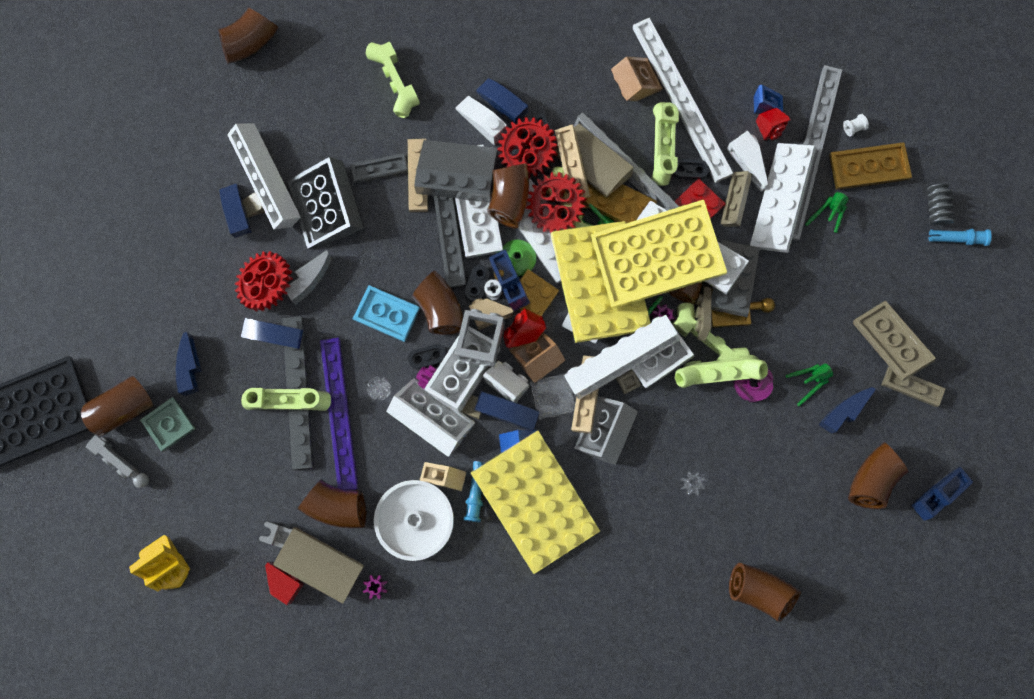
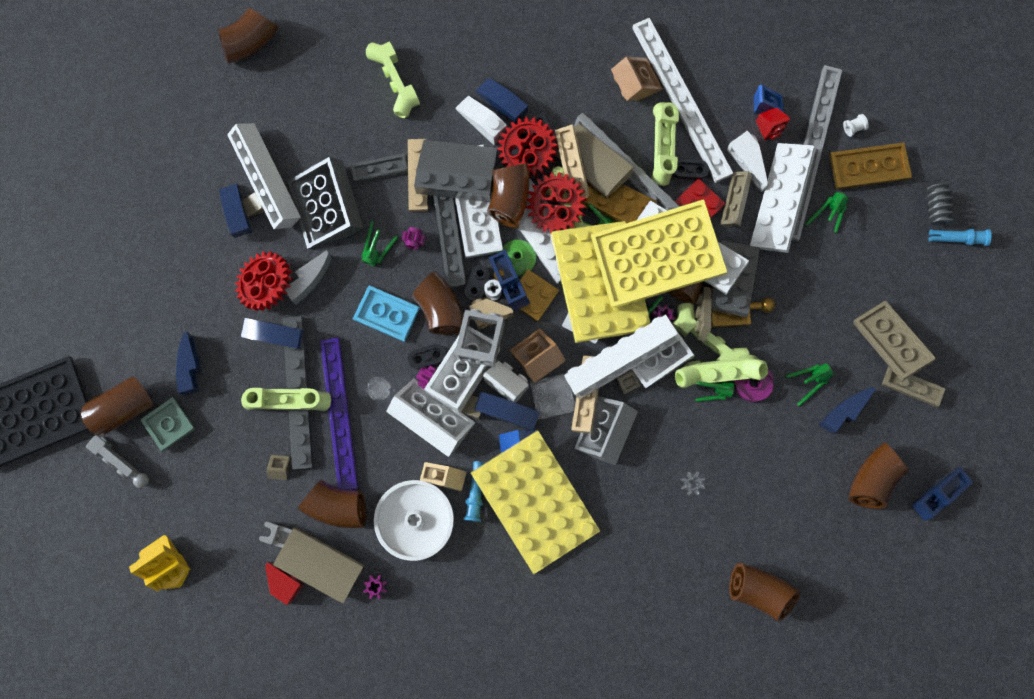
(278, 467): none -> dark tan slope
(370, 255): none -> green plant
(413, 238): none -> magenta gear
(525, 329): red slope -> none
(723, 388): none -> green plant

